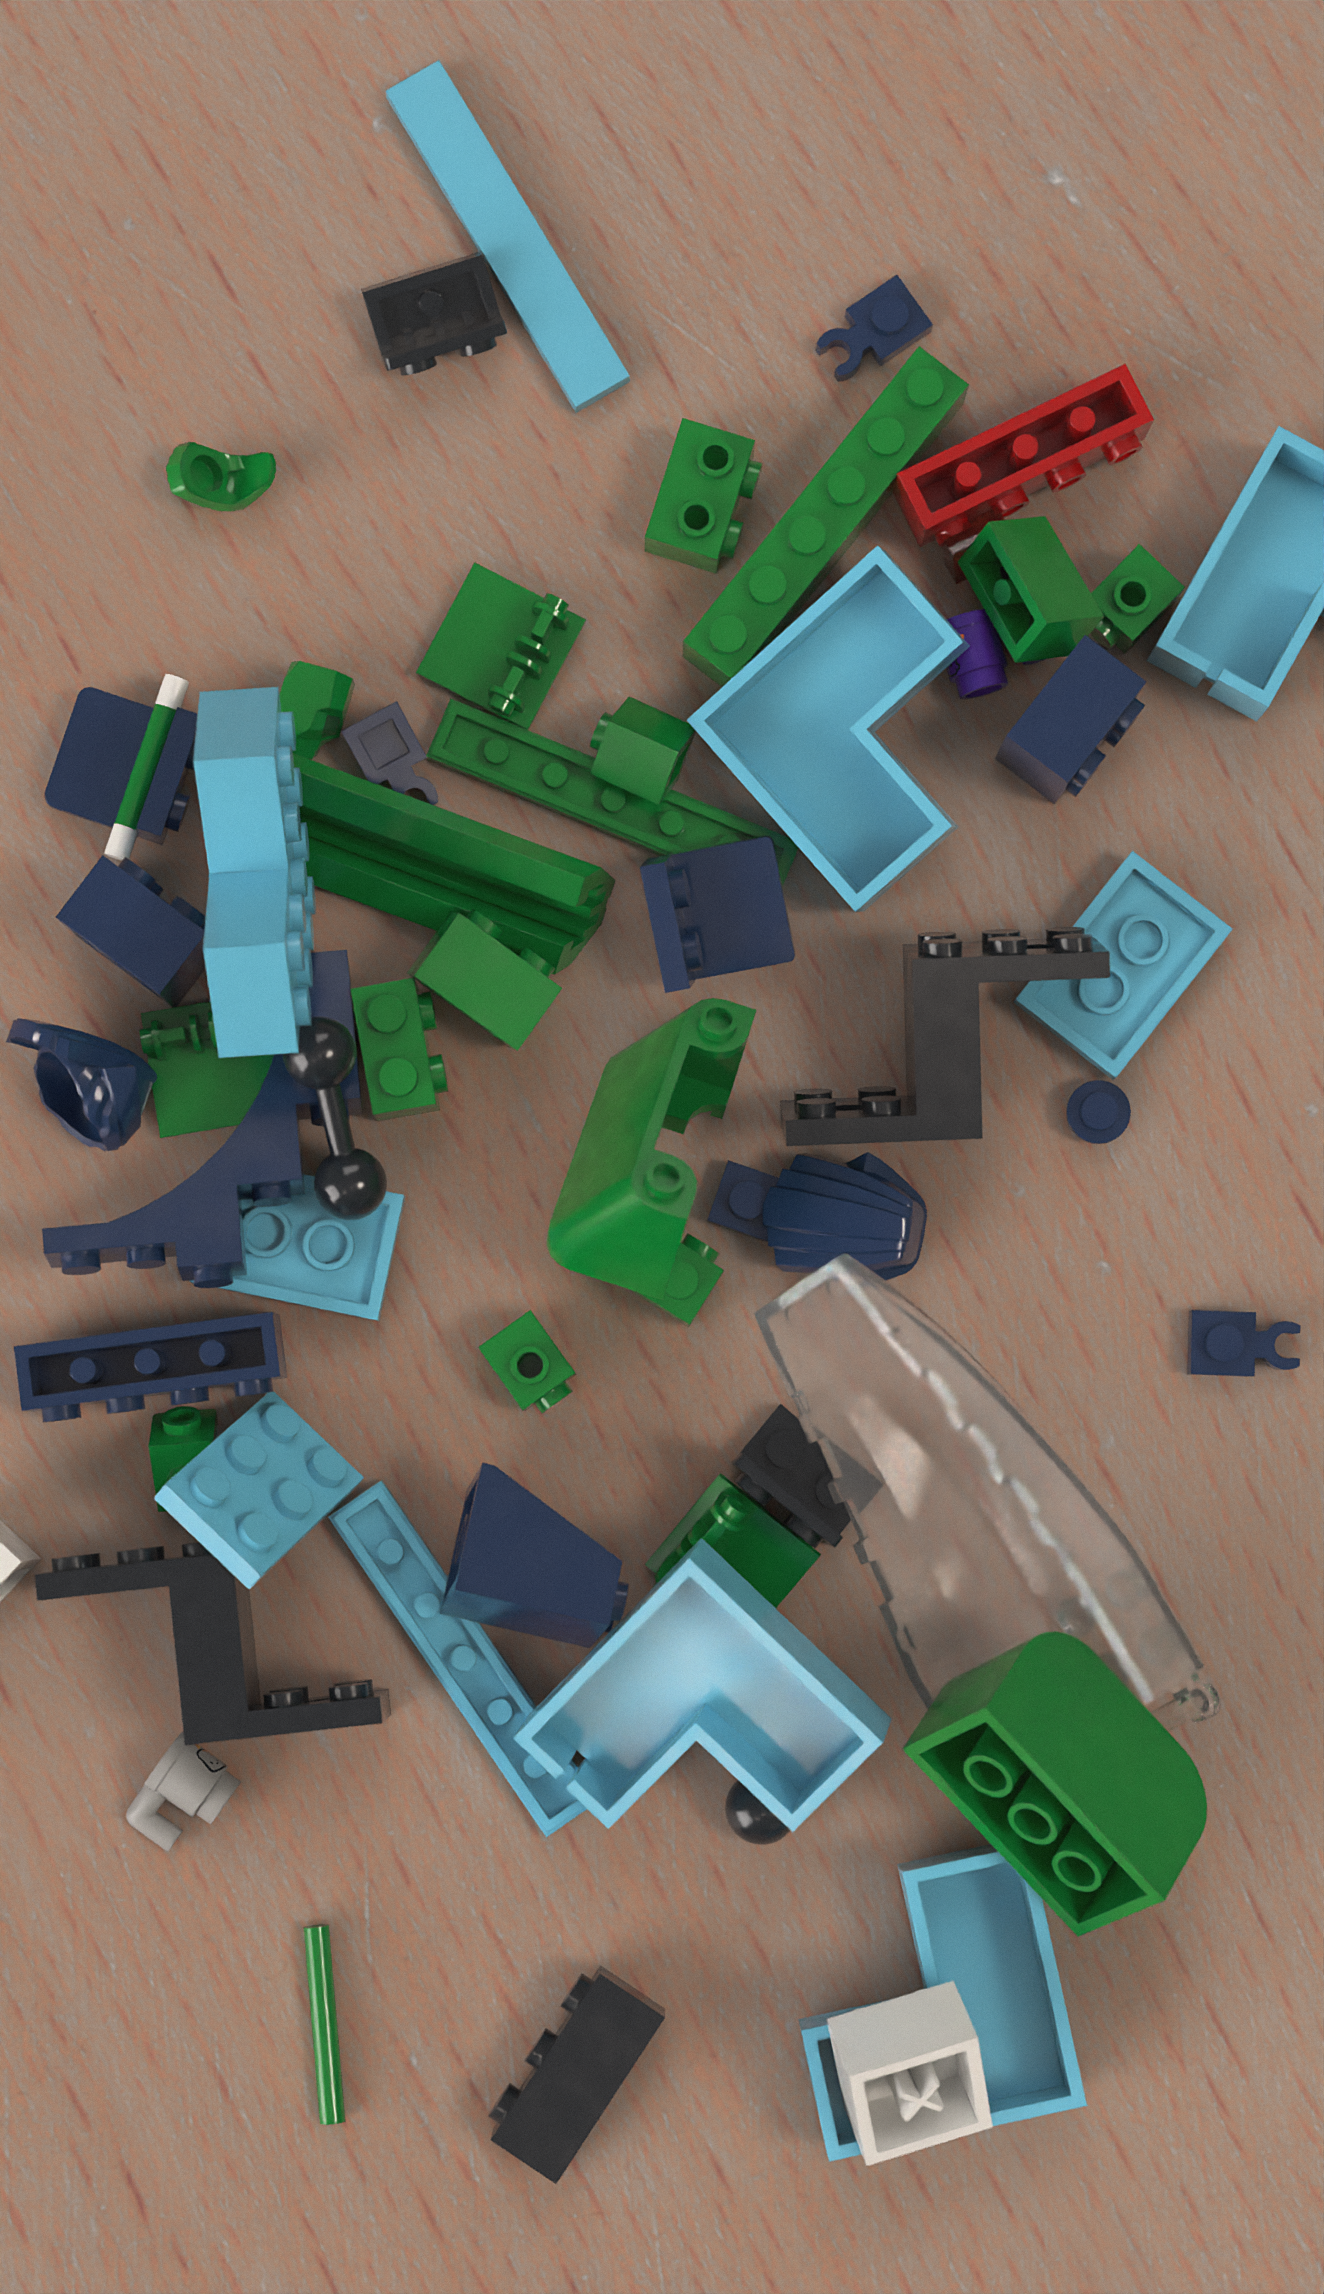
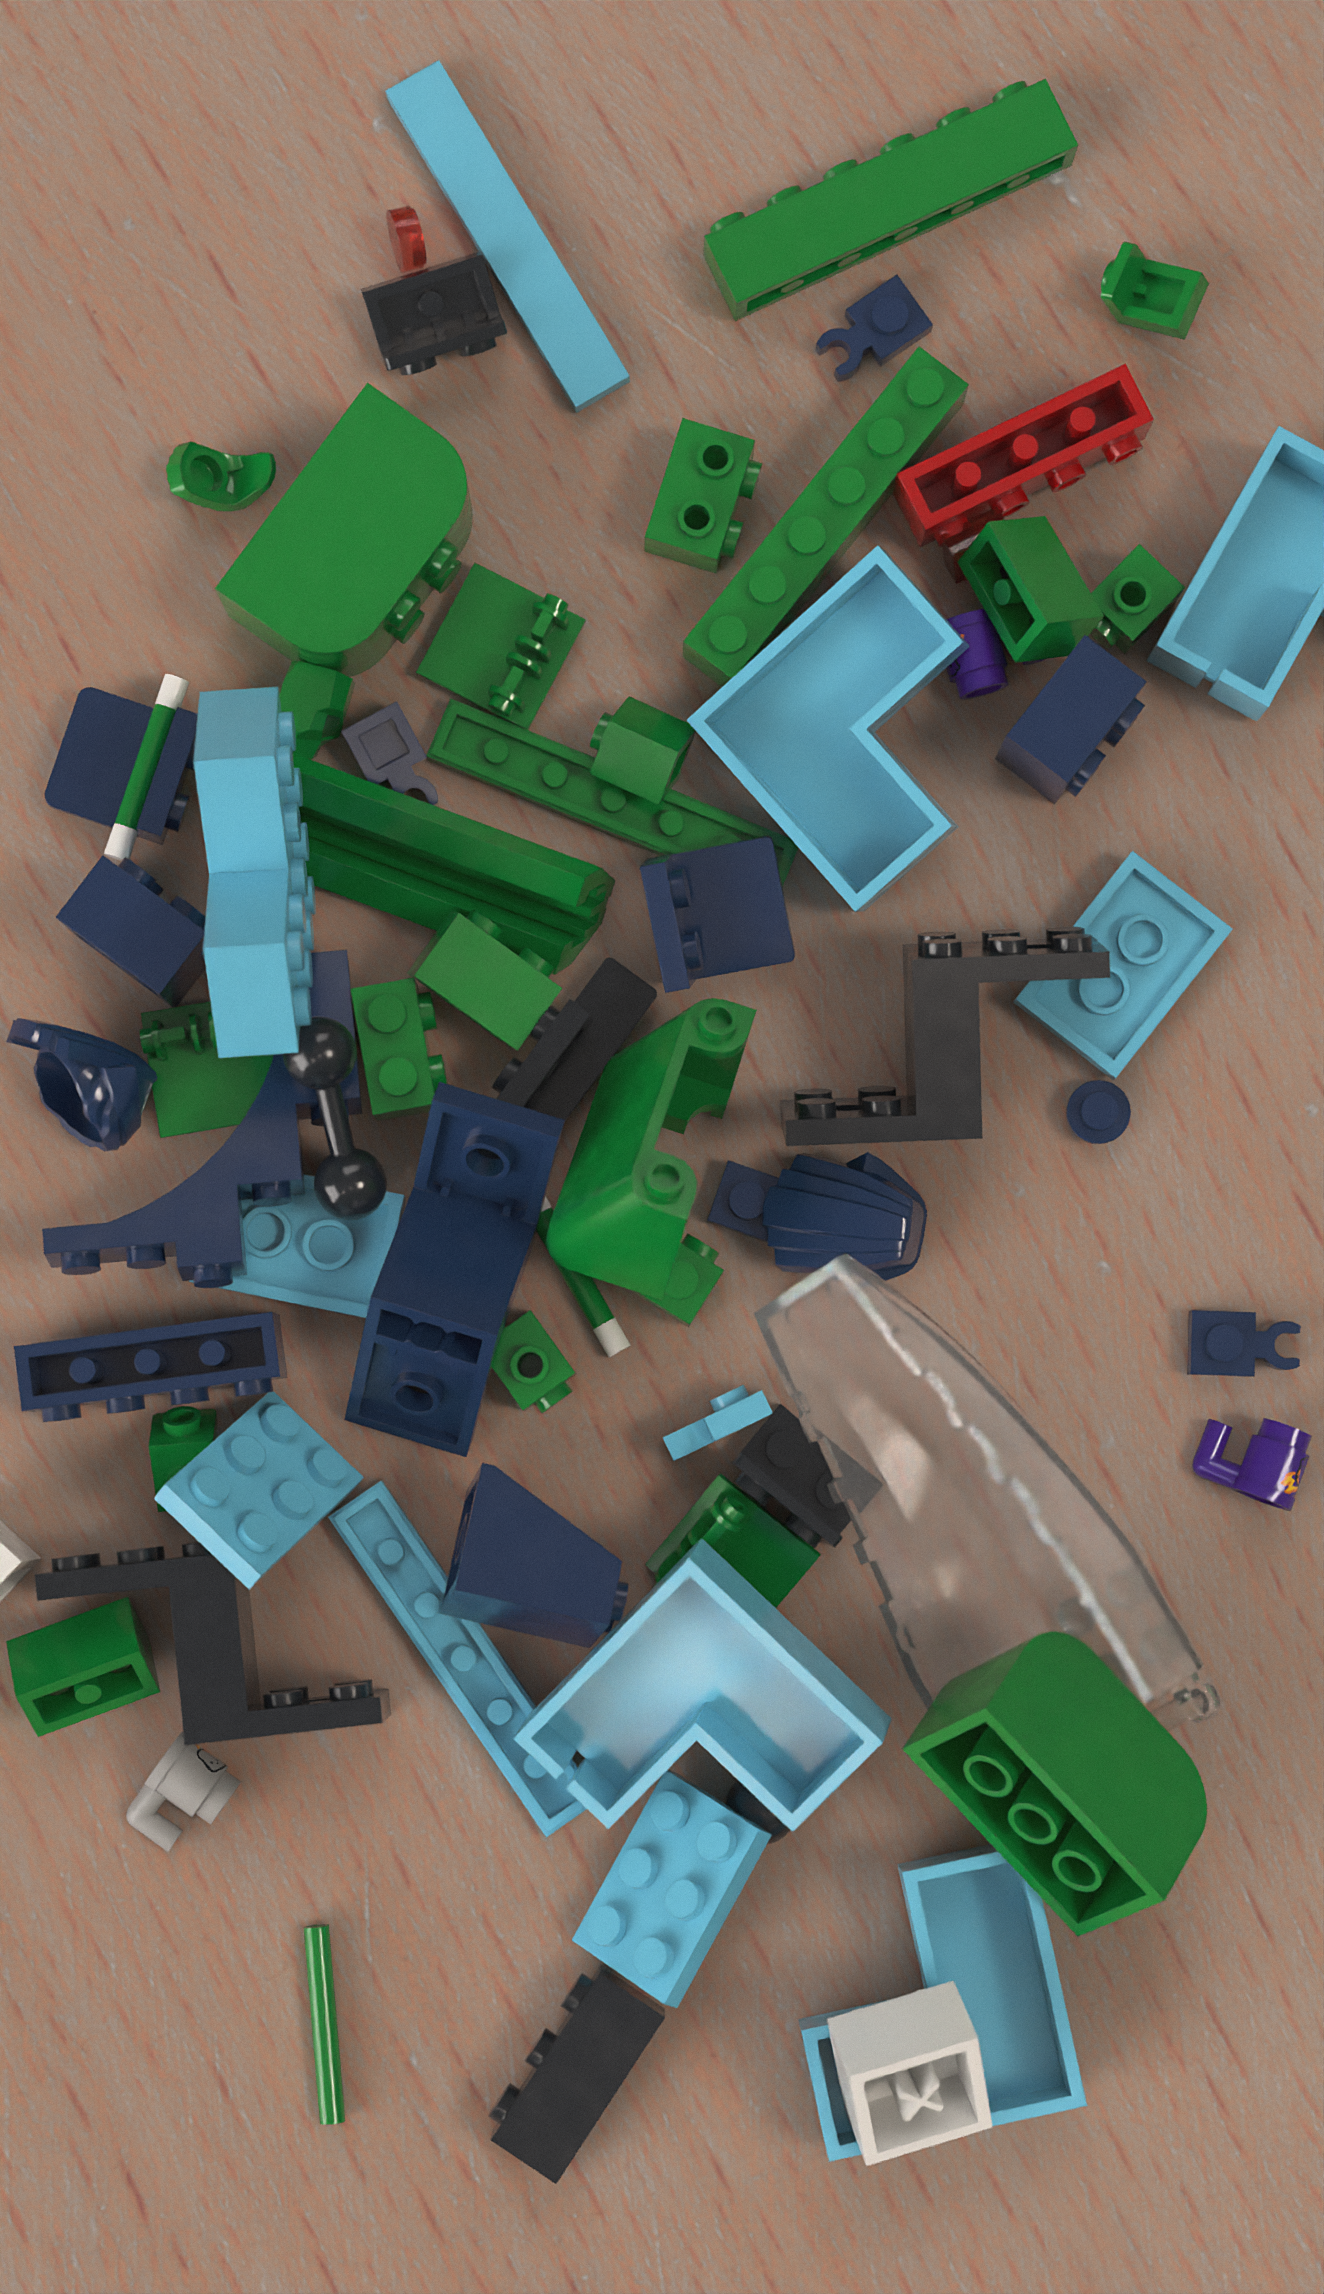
(82, 1666): none -> green brick
(355, 541): none -> green brick
(406, 238): none -> clear red tile
(453, 1269): none -> dark blue bracket
(575, 1044): none -> black bracket
(588, 1297): none -> green bar
(671, 1888): none -> medium azure plate
(732, 1412): none -> medium azure plate
(889, 198): none -> green brick
(1152, 293): none -> green bracket
(1269, 1467): none -> dark purple piece

